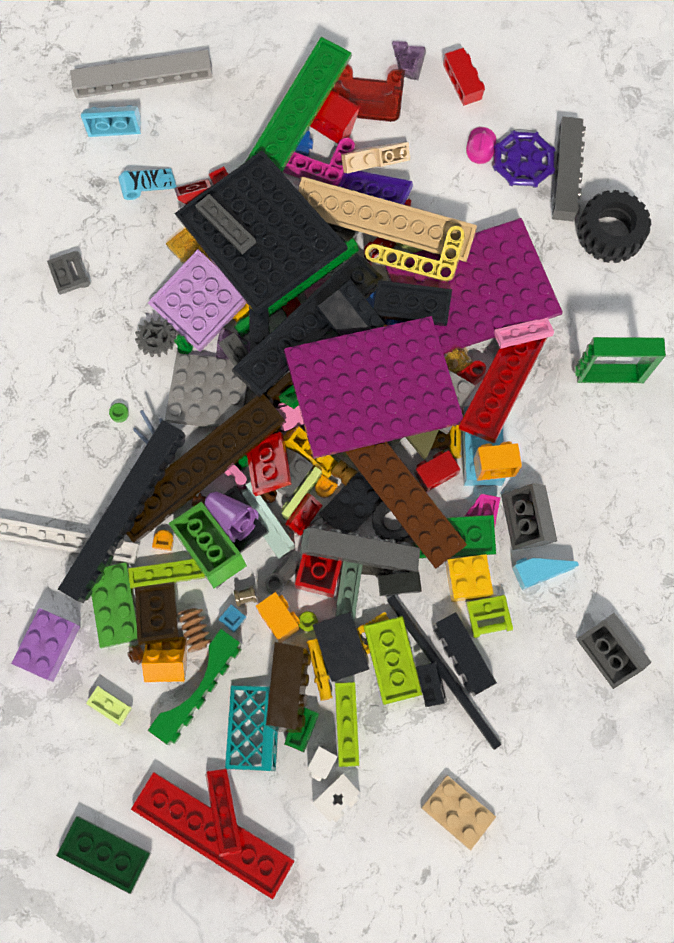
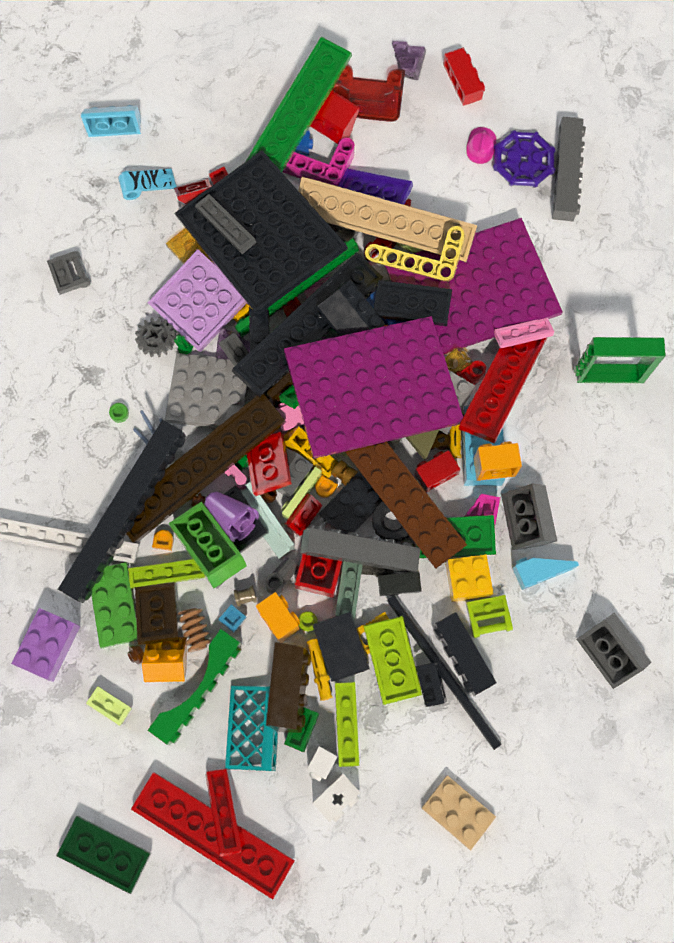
(141, 74): light grey brick -> none
(375, 156): tan slope -> none
(619, 206): black tyre -> none

